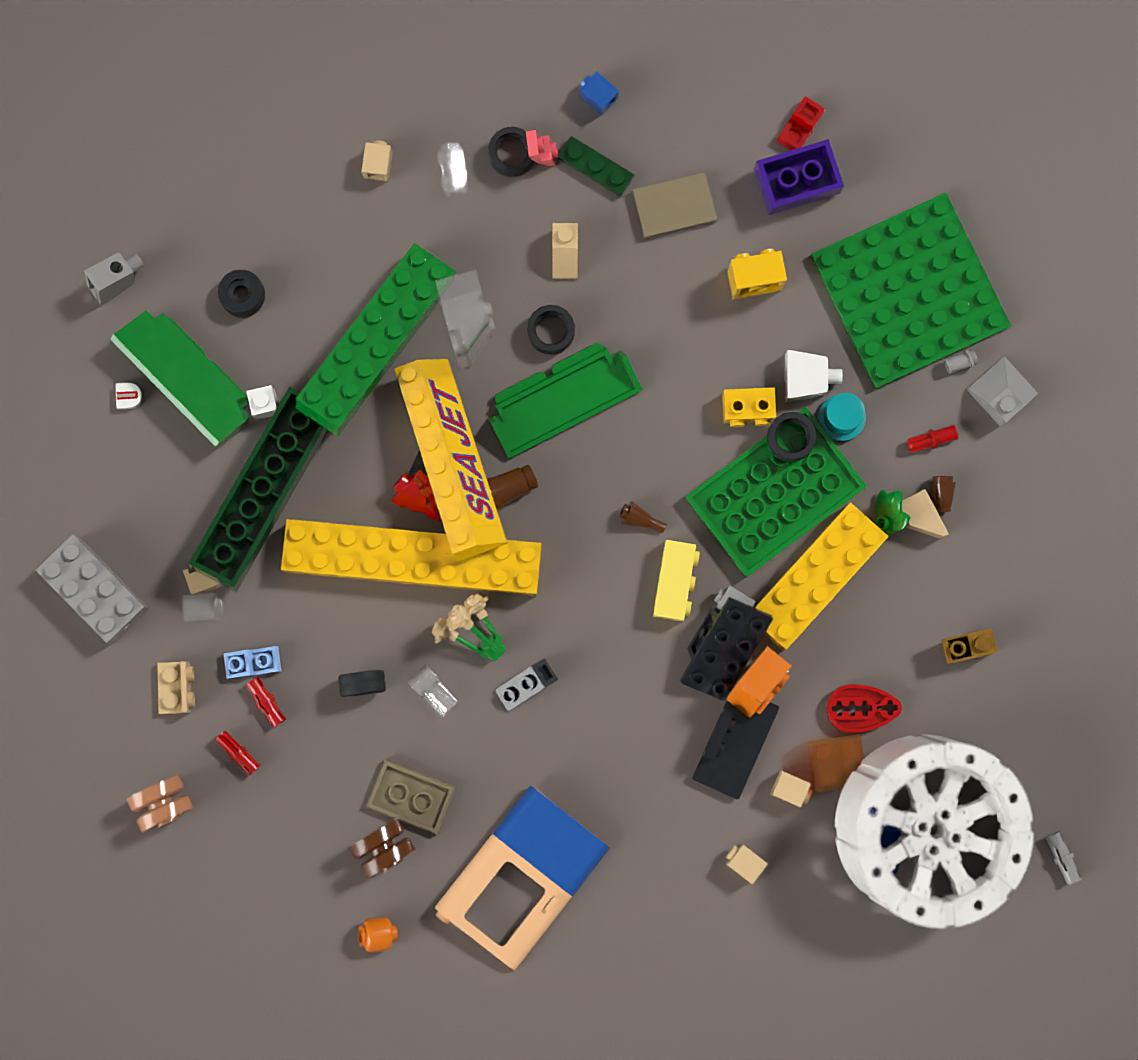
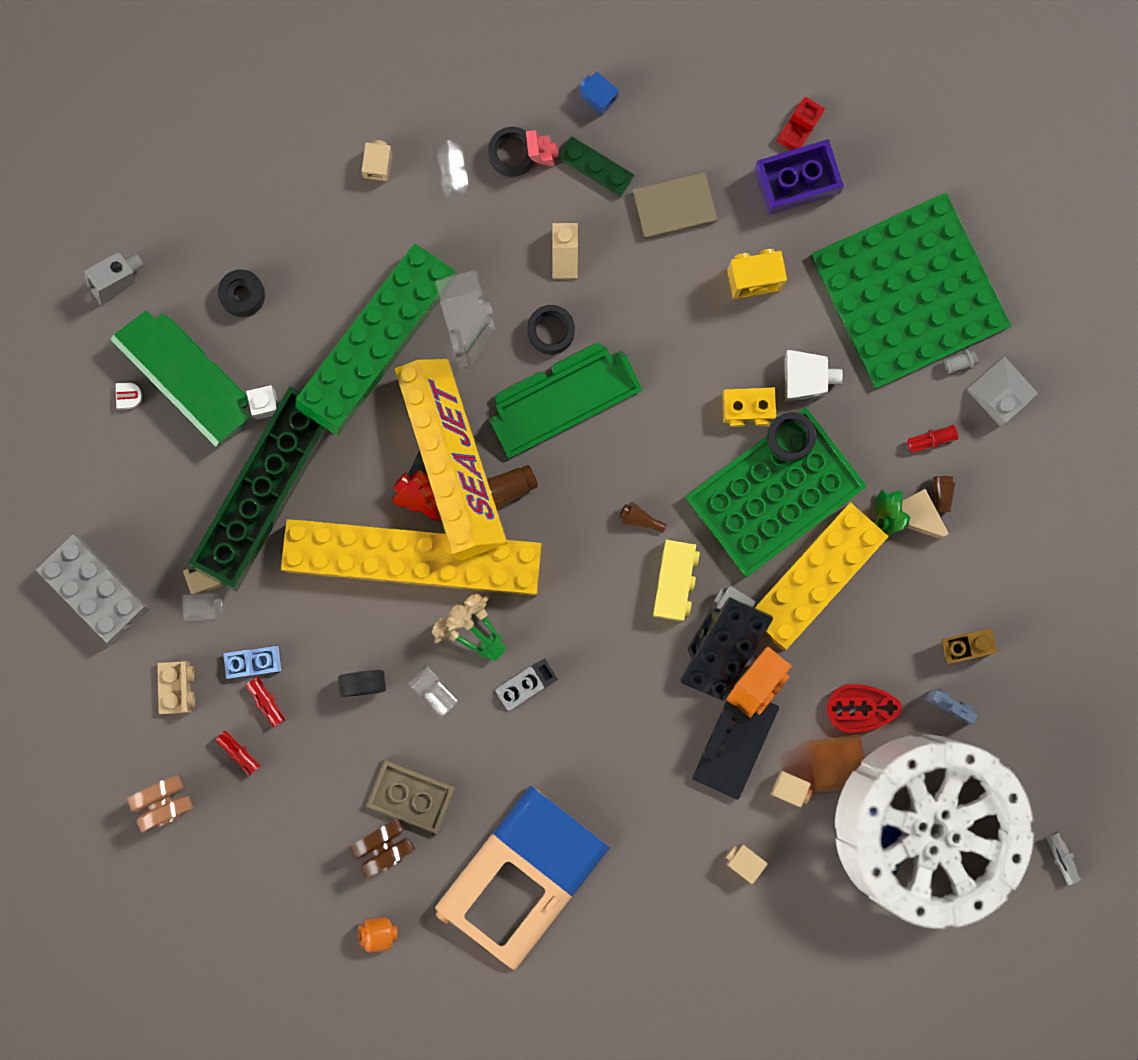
(842, 416): teal piece -> none
(944, 702): none -> sand blue wing

